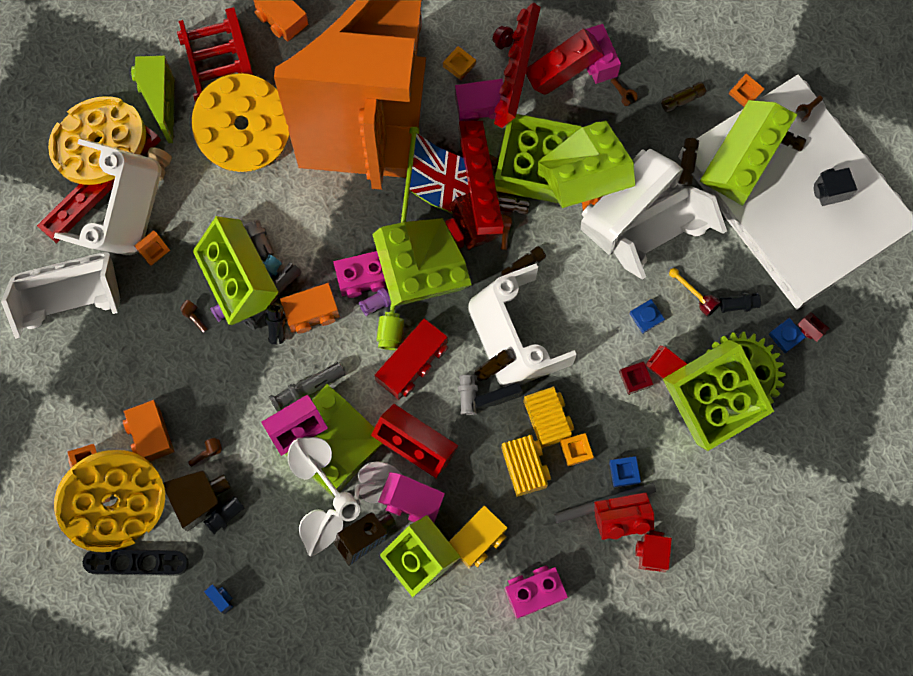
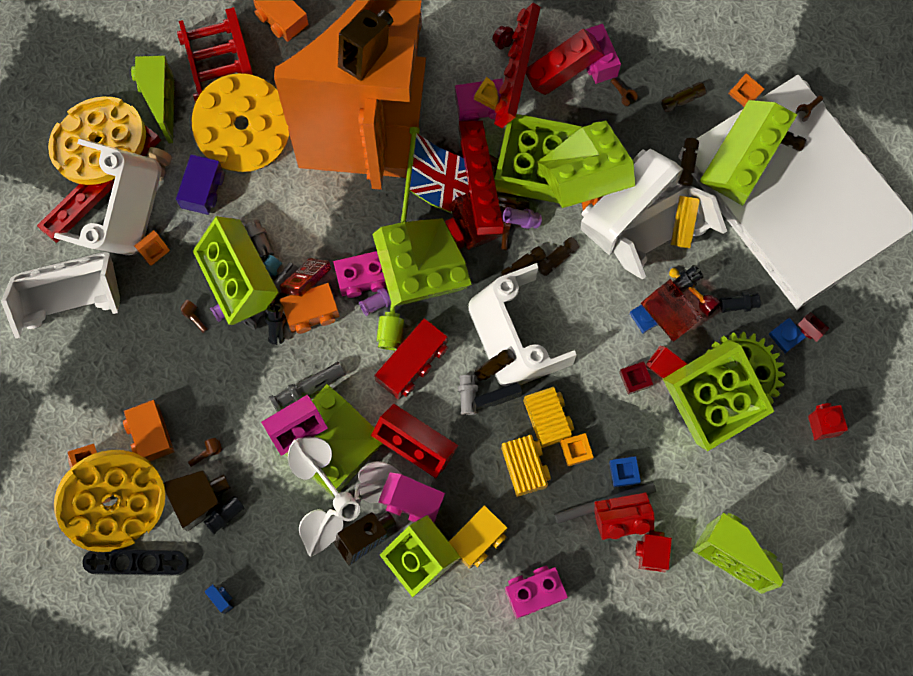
(200, 184): none -> dark purple brick
(305, 277): none -> clear red tile
(363, 42): none -> dark brown torso
(459, 63): light orange plate -> none
(487, 94): none -> yellow tile
(525, 217): none -> medium lavender pin
(558, 256): none -> dark brown axle
(671, 310): none -> clear red brick
(685, 221): none -> yellow tile
(688, 279): none -> black pin
(737, 552): none -> lime slope
(827, 421): none -> red brick
(834, 186): black brick -> none

